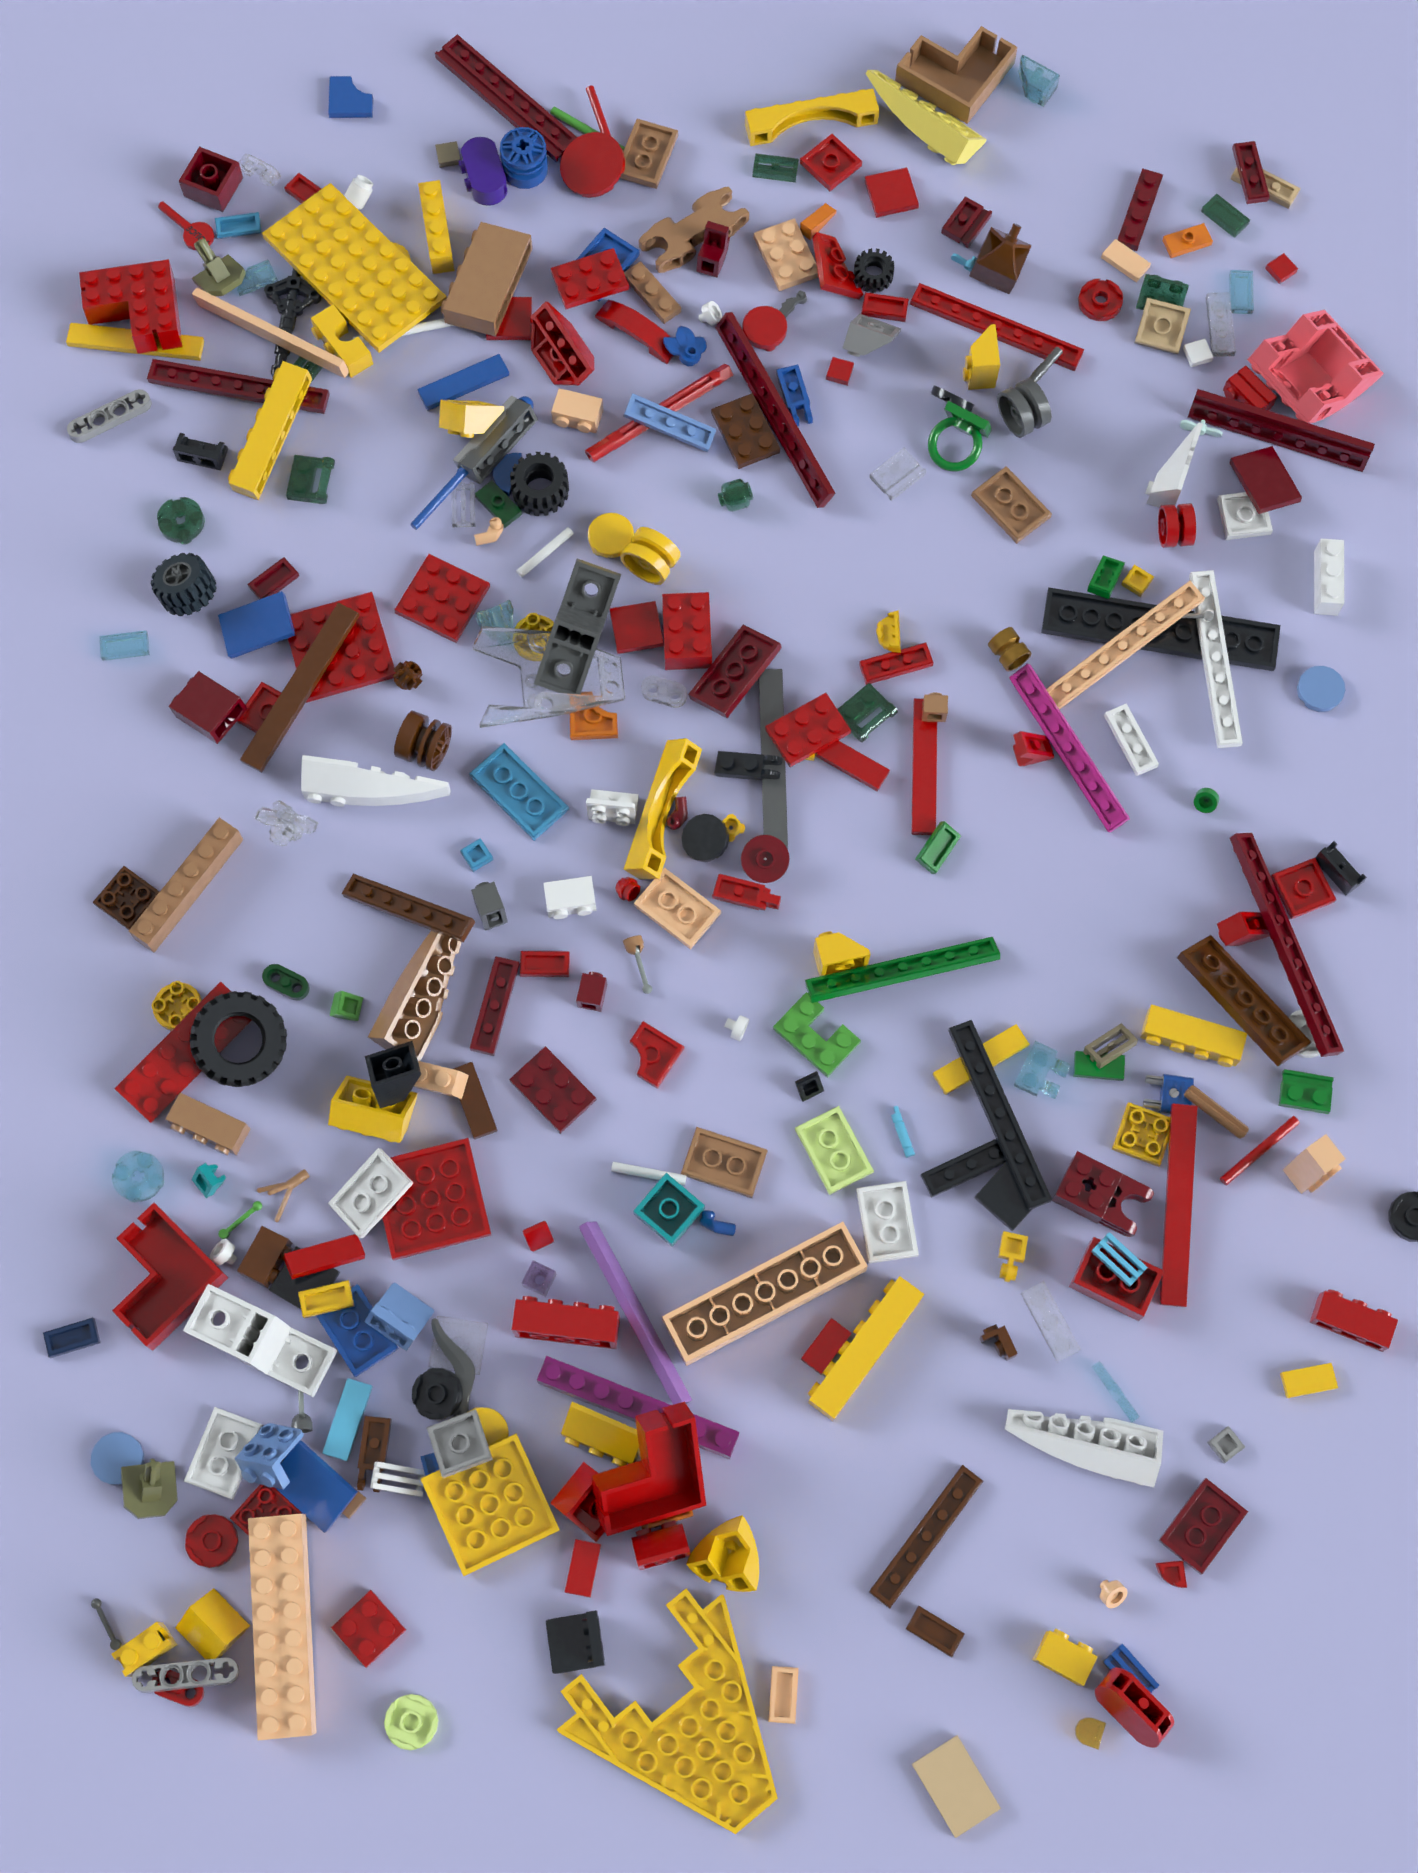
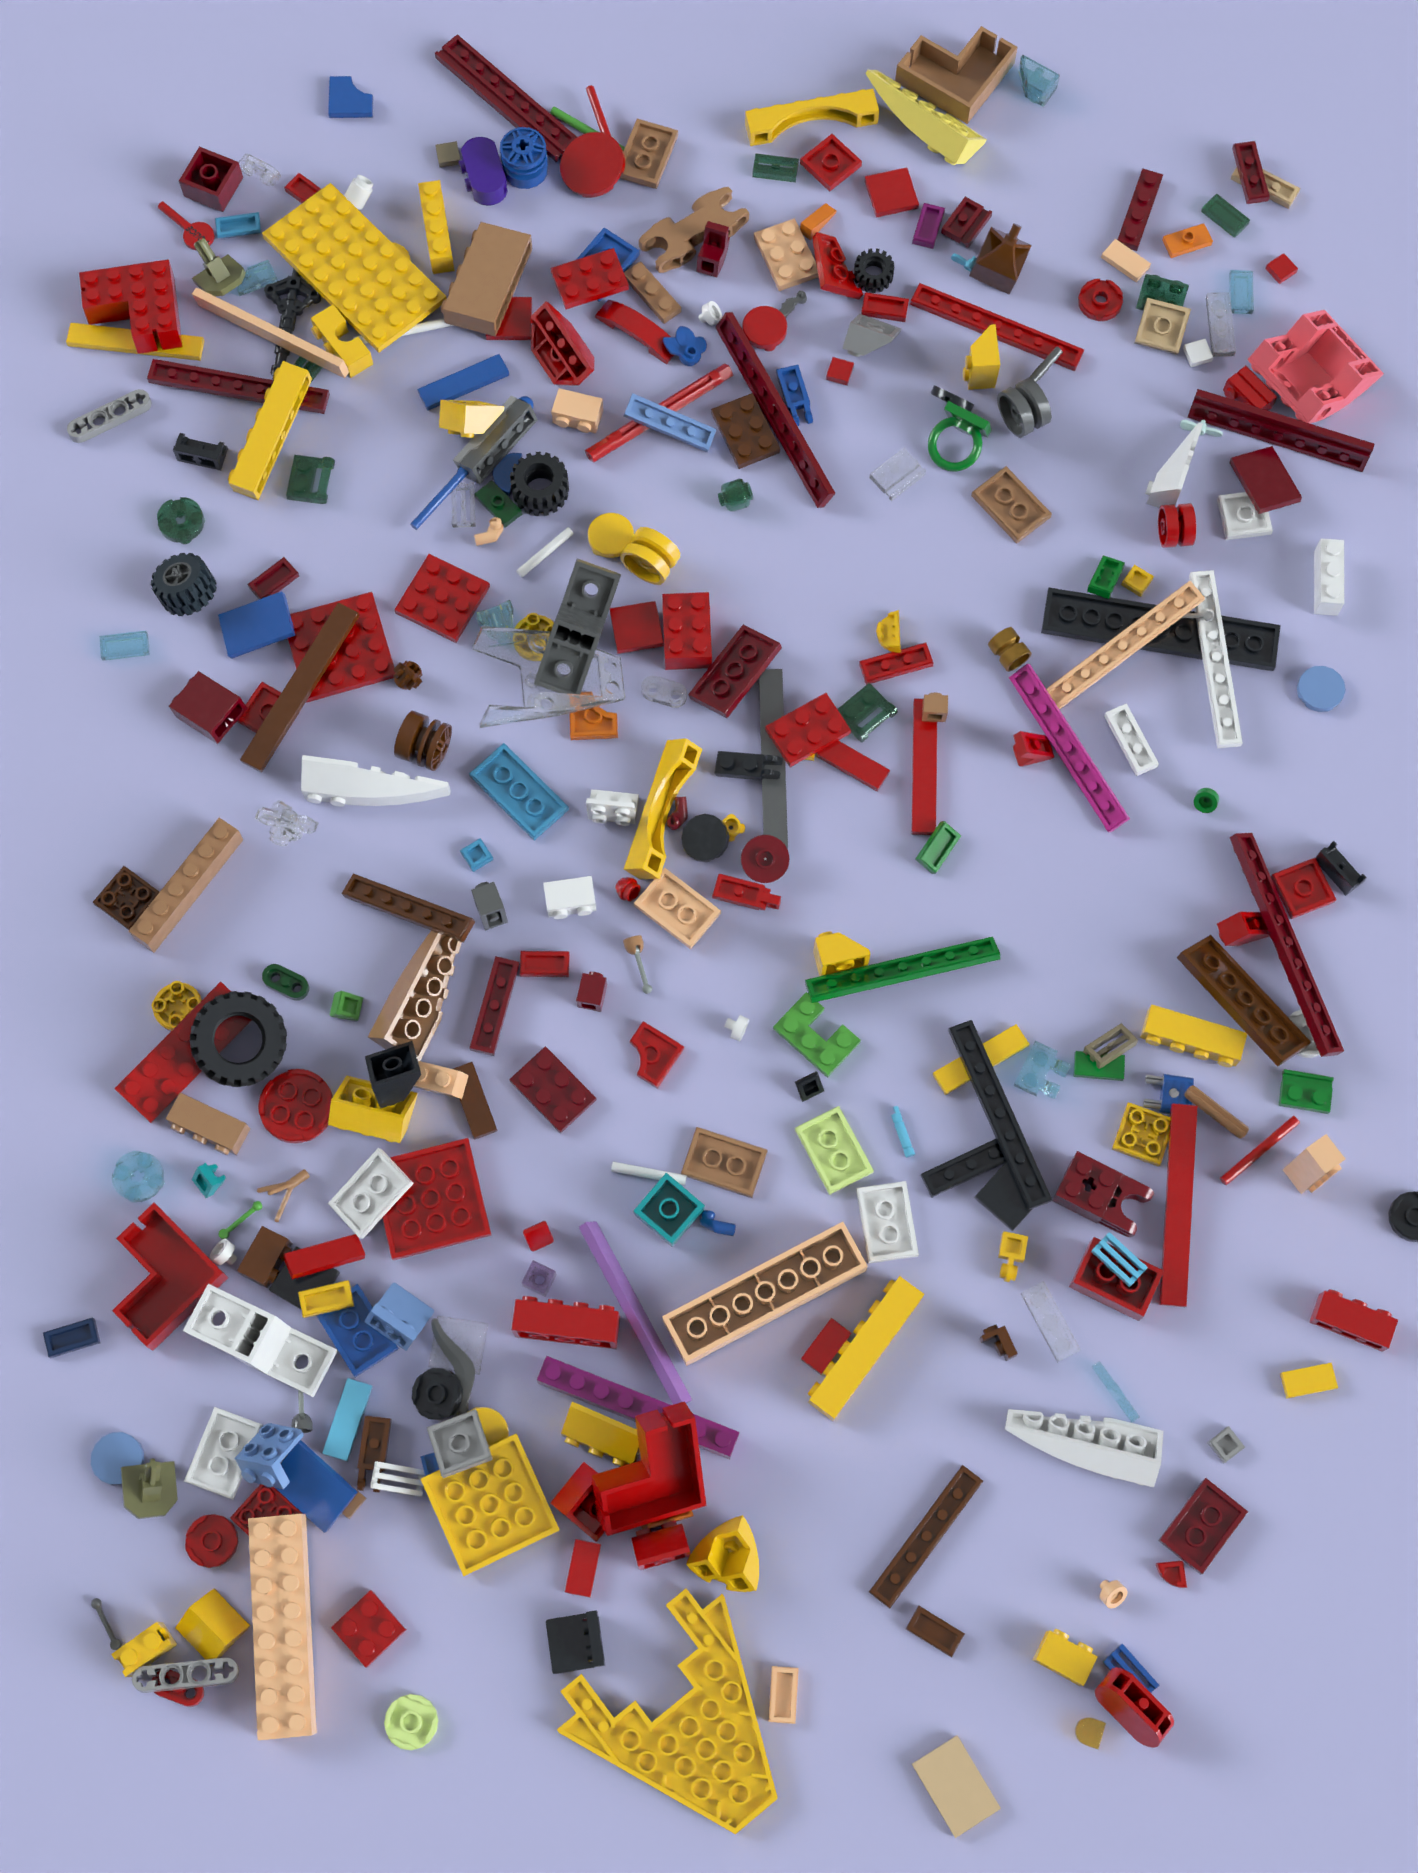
(295, 1106): none -> red tile
(928, 225): none -> magenta tile

